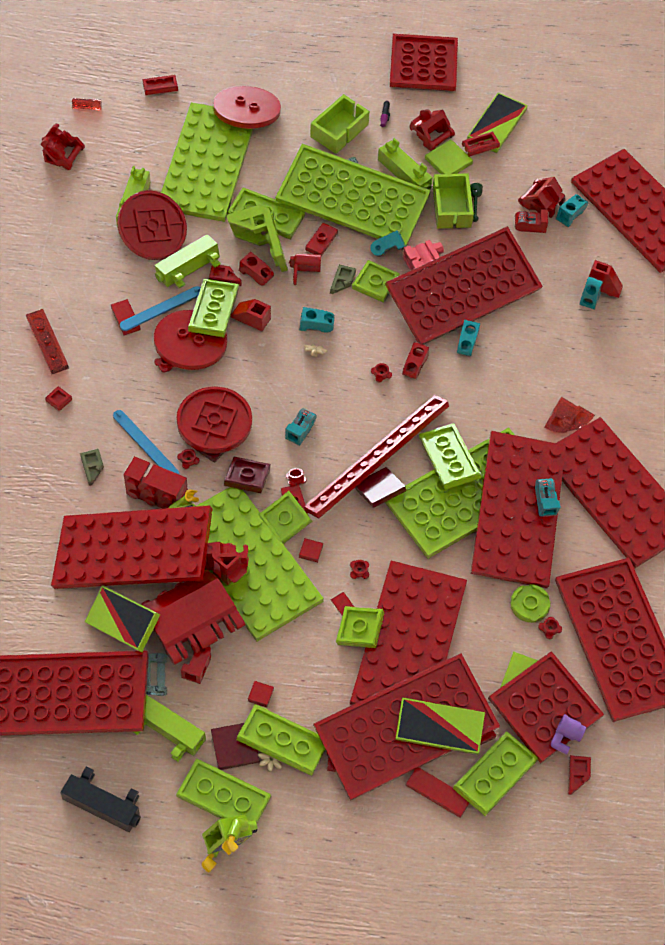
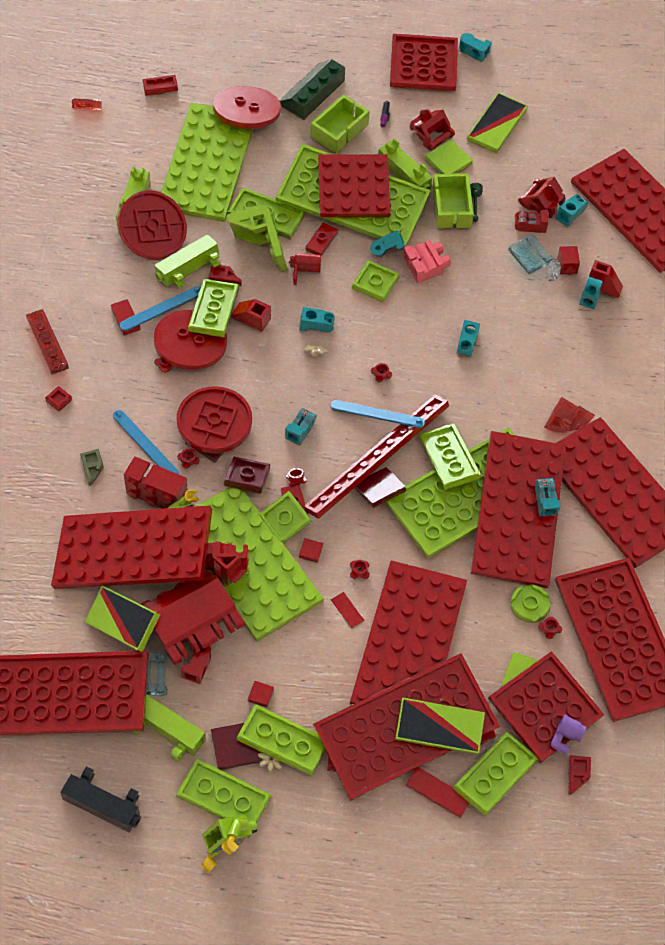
(54, 146): red piece -> none
(256, 269): red leg -> none
(314, 88): none -> dark green slope
(343, 278): olive tile -> none
(354, 185): none -> red plate
(360, 627): lime tile -> none
(378, 413): none -> piece
(415, 360): red leg -> none
(463, 285): red plate -> none
(474, 47): none -> teal leg
(481, 146): red tile -> none
(527, 257): none -> clear light blue plate
(554, 270): none -> clear plate
(569, 259): none -> red brick

